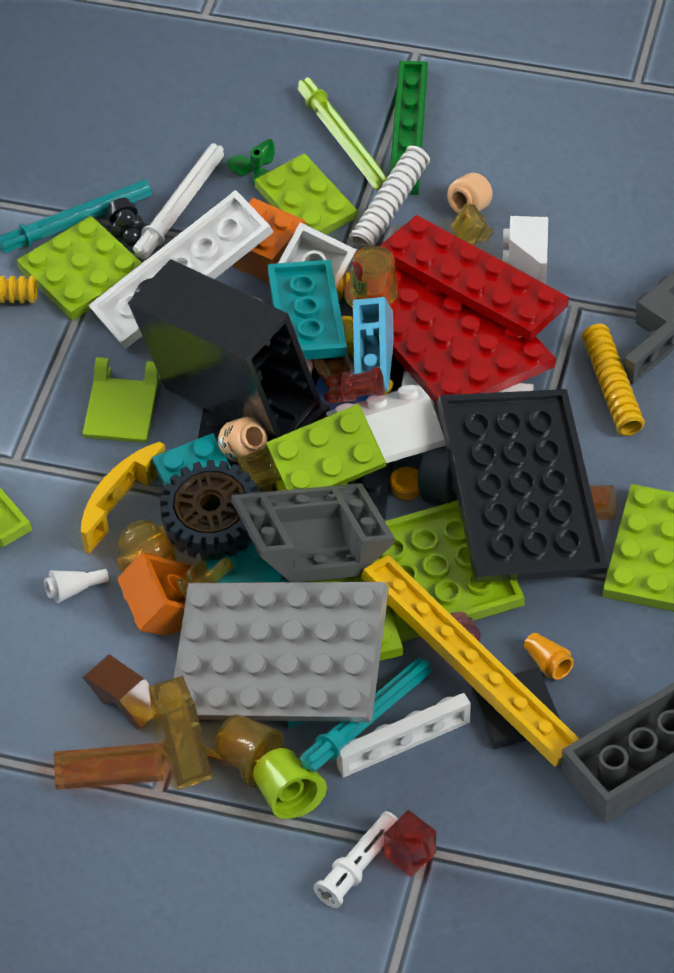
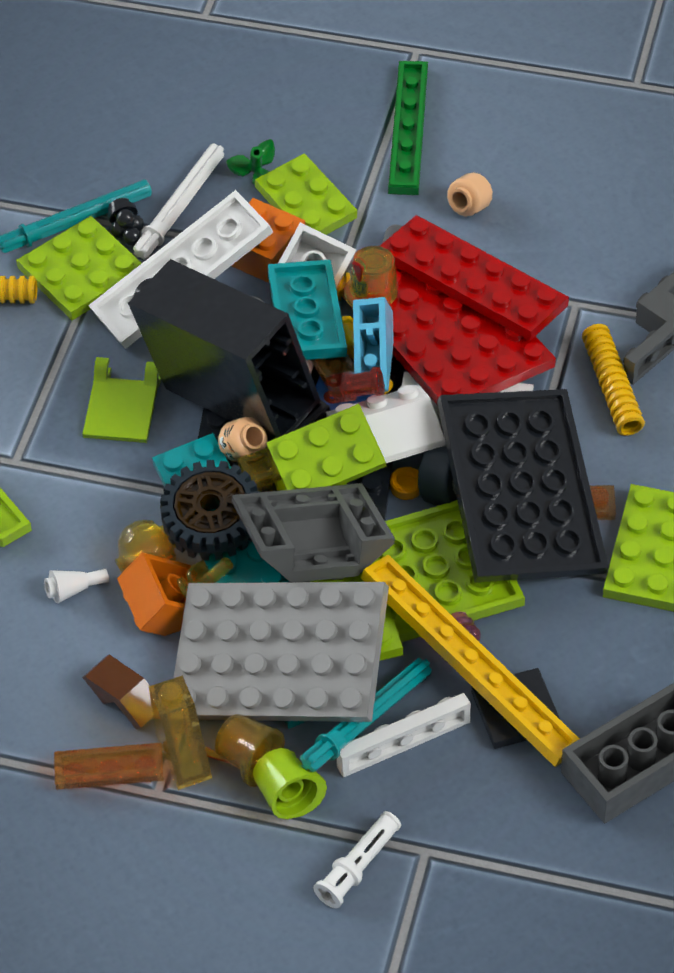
(113, 488): yellow slope -> none
(317, 100): lime axle -> none
(390, 197): white piece -> none
(410, 843): clear red brick -> none
(471, 225): clear yellow tile -> none
(527, 245): white slope -> none
(549, 656): light orange cone -> none

